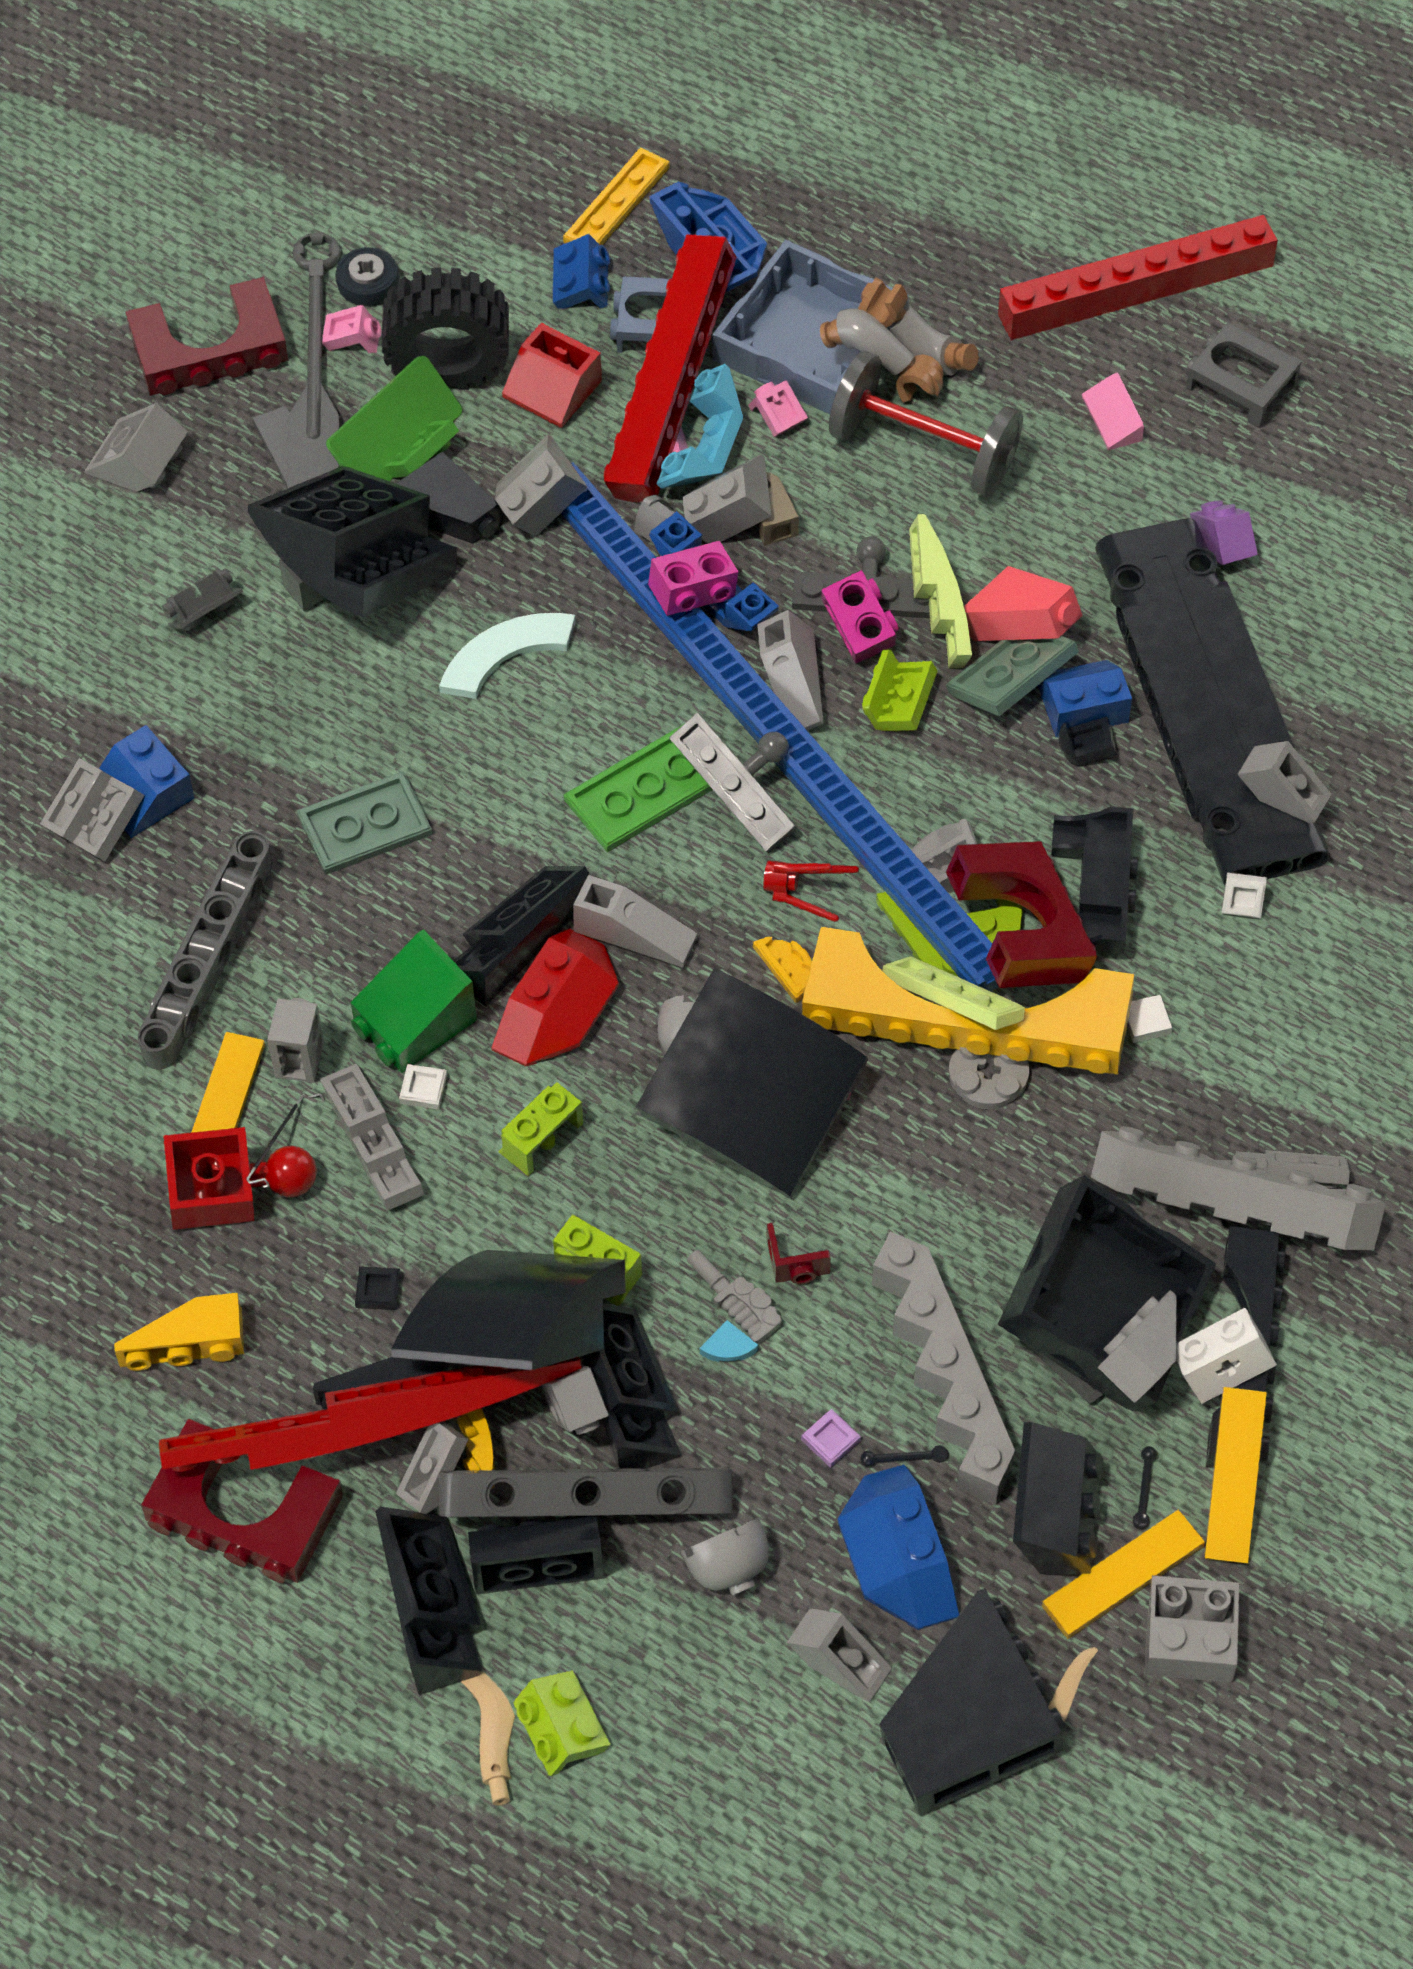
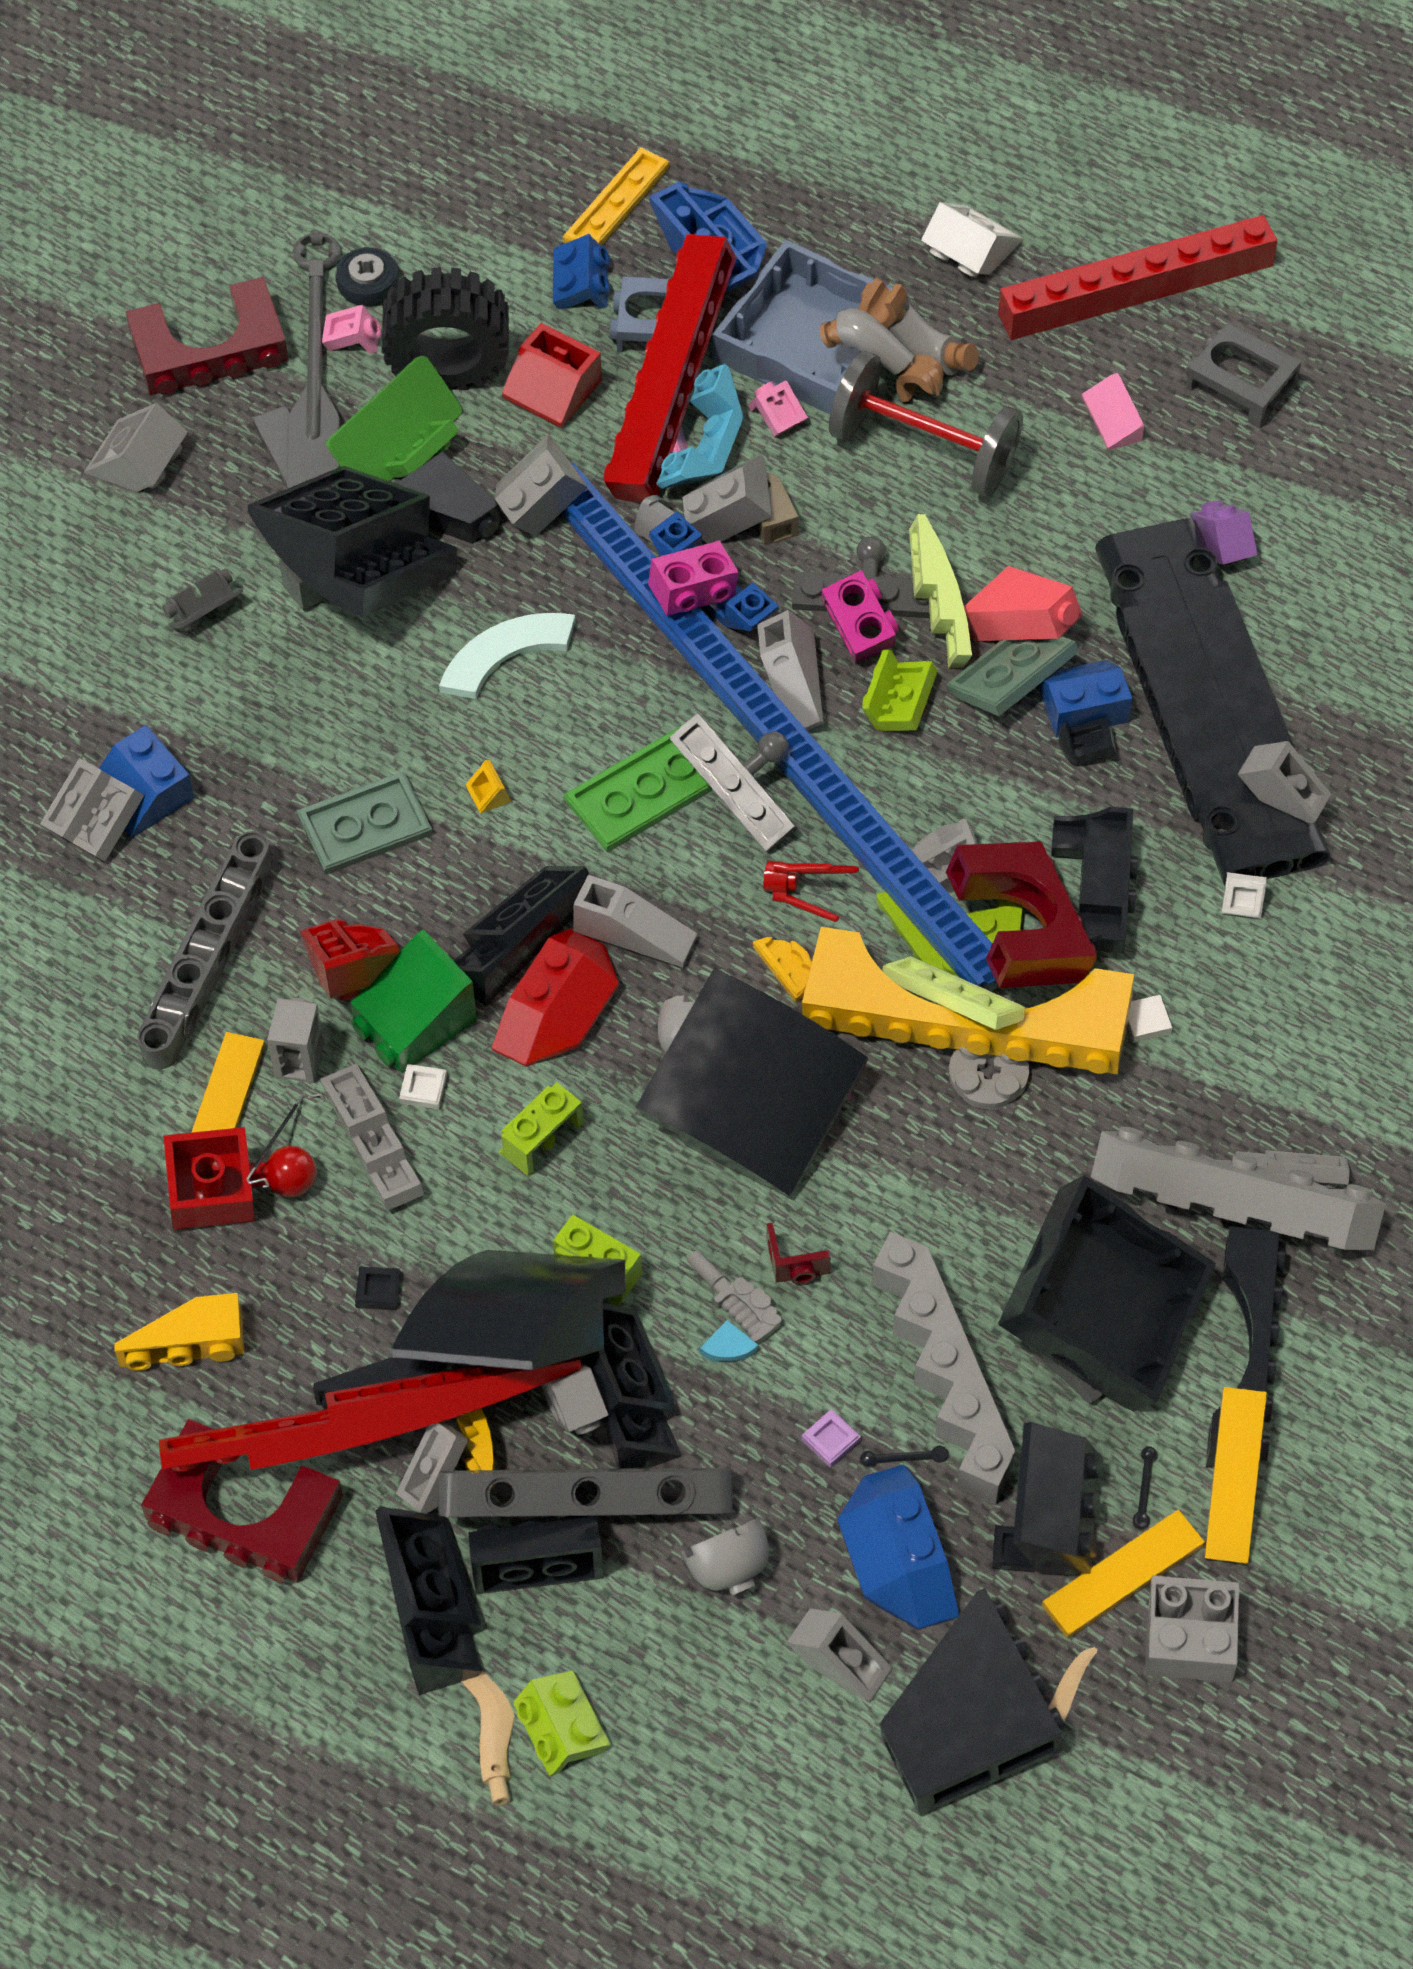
(347, 955): none -> red wedge
(487, 788): none -> yellow slope
(969, 239): none -> white slope
(1006, 1554): none -> black tile
(1143, 1348): light grey slope -> none
(1223, 1355): white brick -> none

